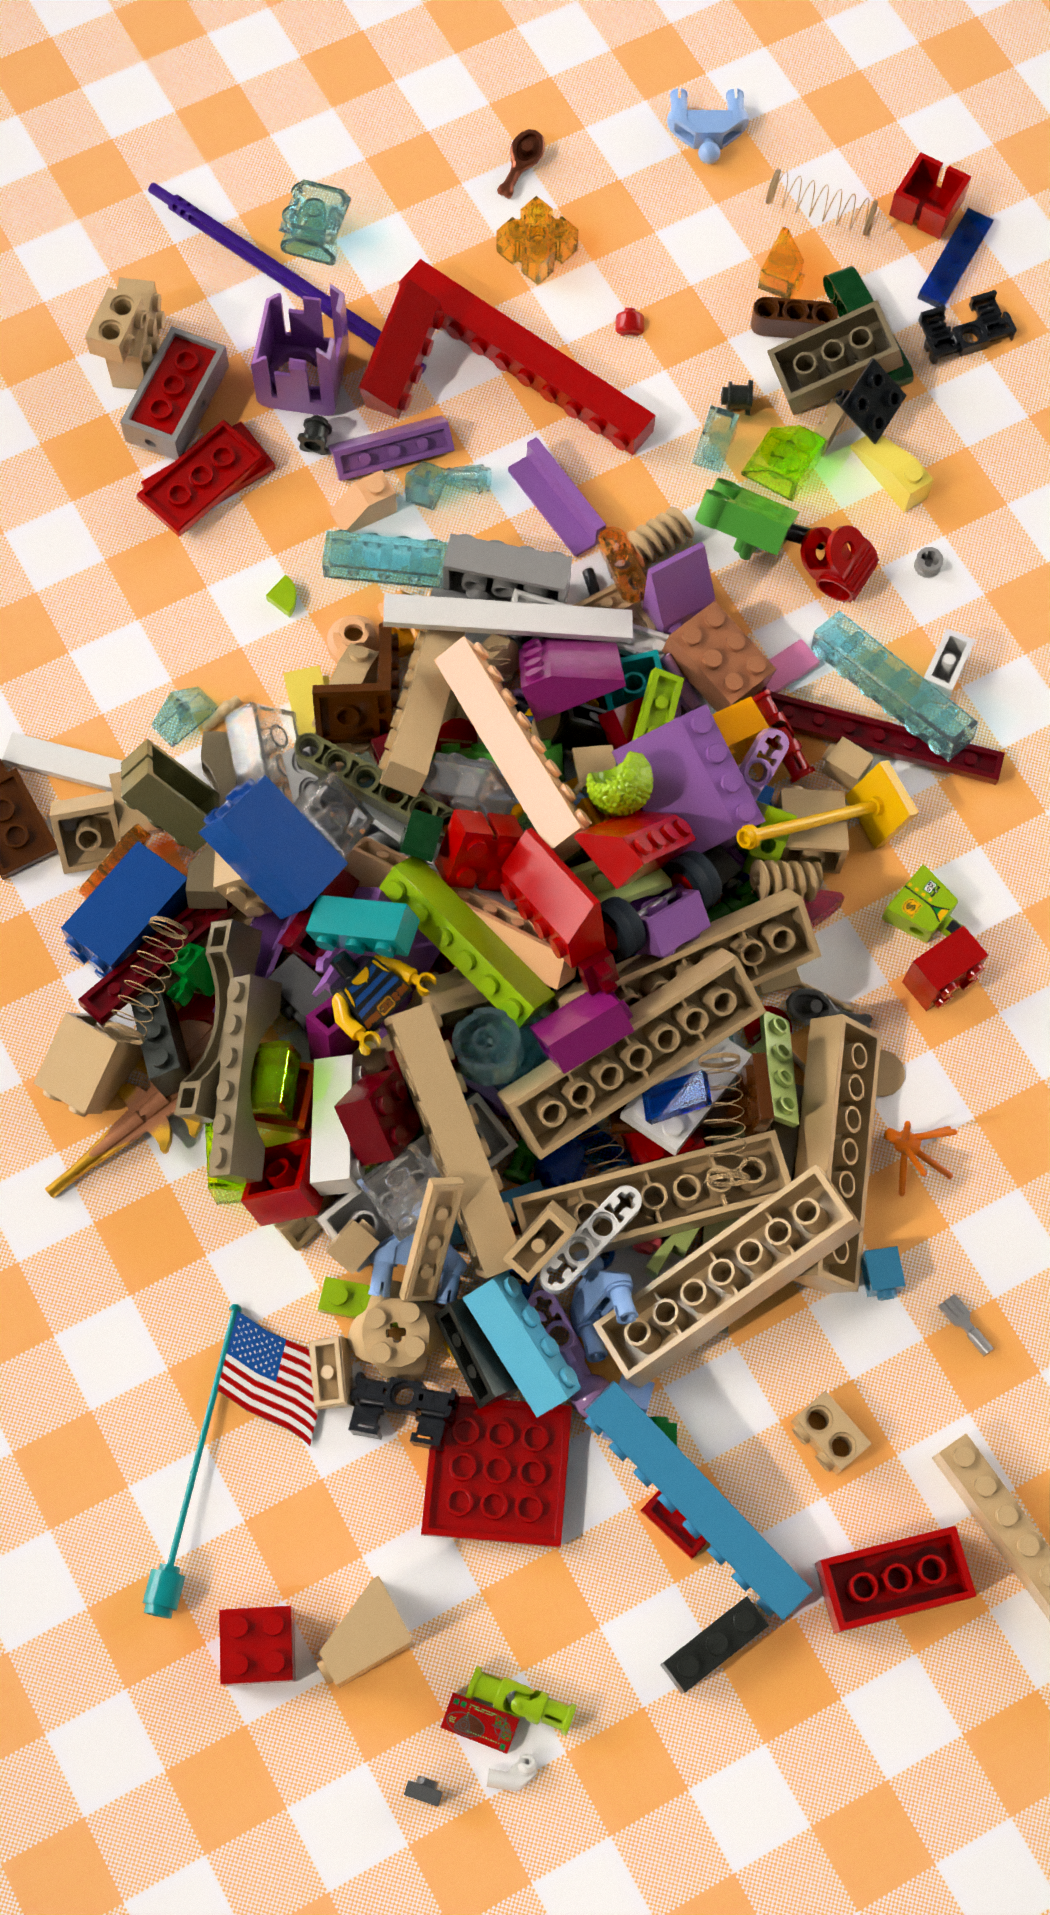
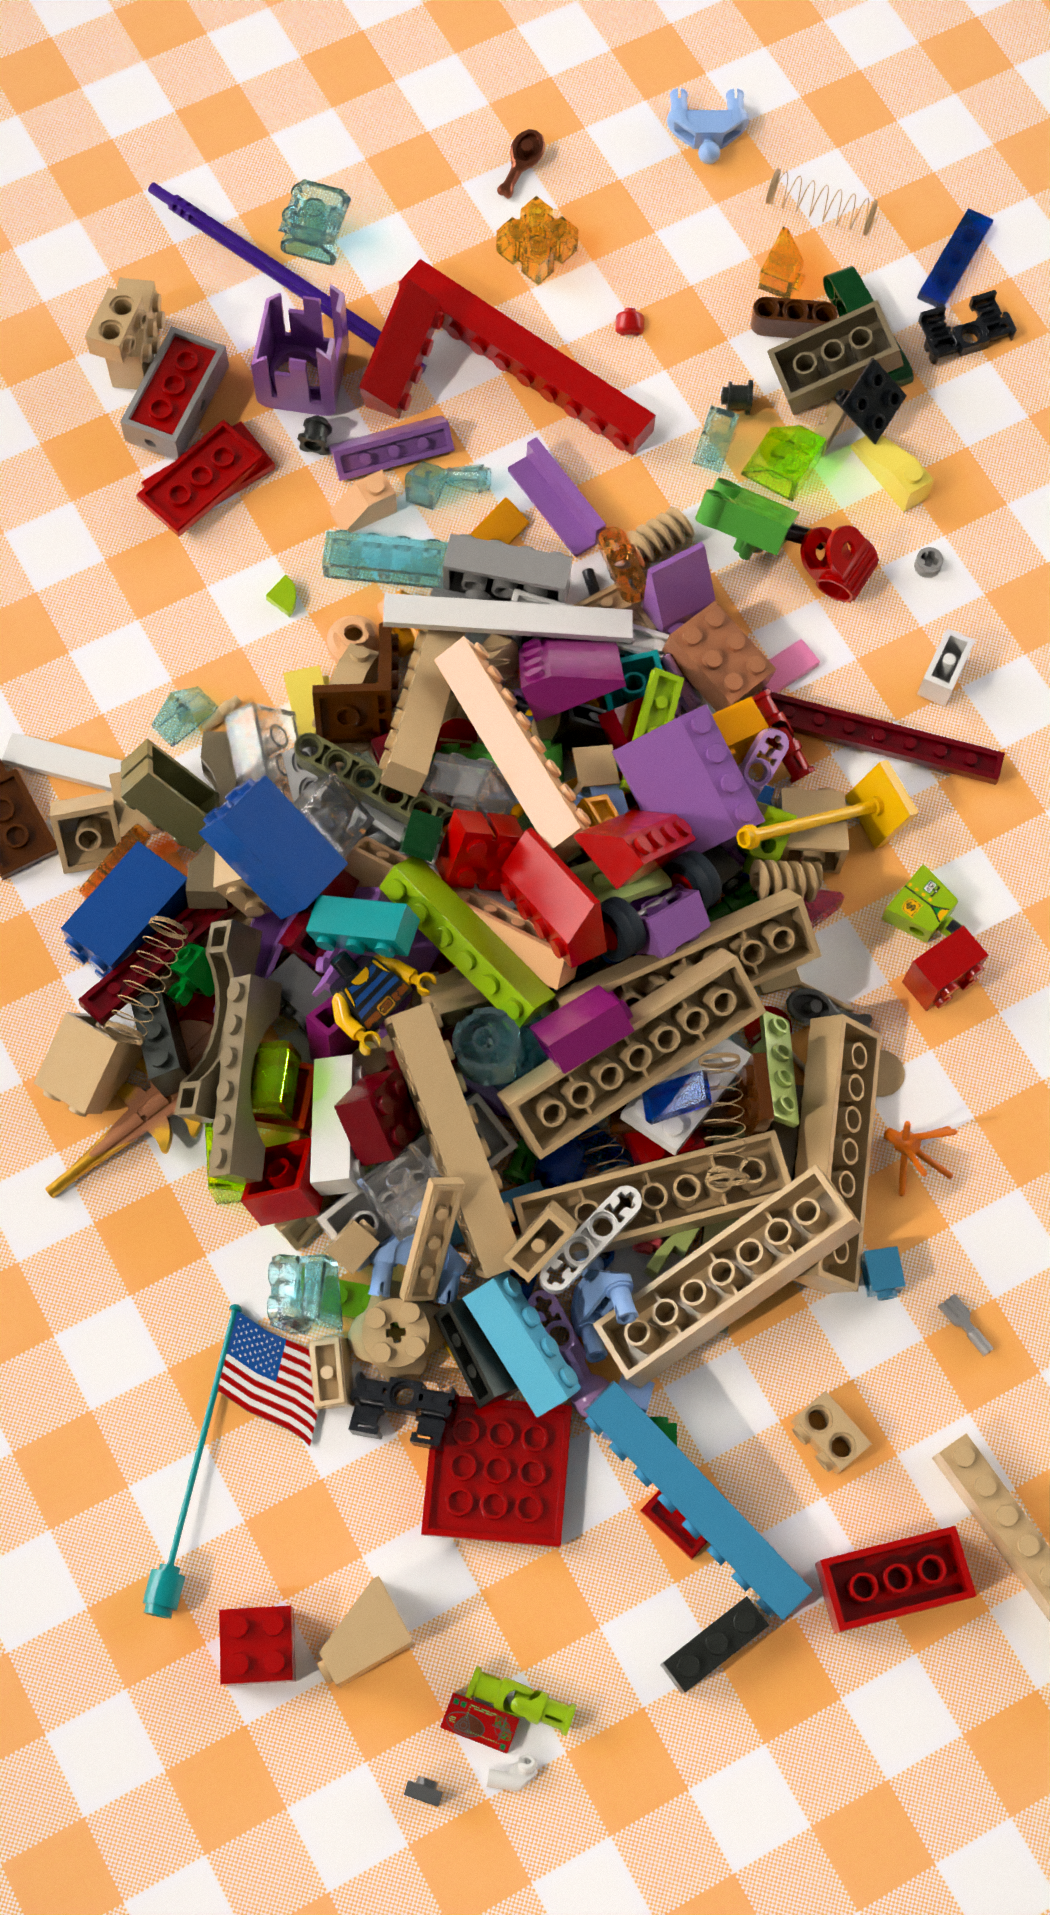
(304, 1293): none -> clear light blue piece
(502, 523): none -> light orange slope
(599, 972): dark red tile -> none
(622, 788): lime hair -> none
(846, 763): tan brick -> none
(894, 686): clear light blue brick -> none
(925, 203): red piece -> none

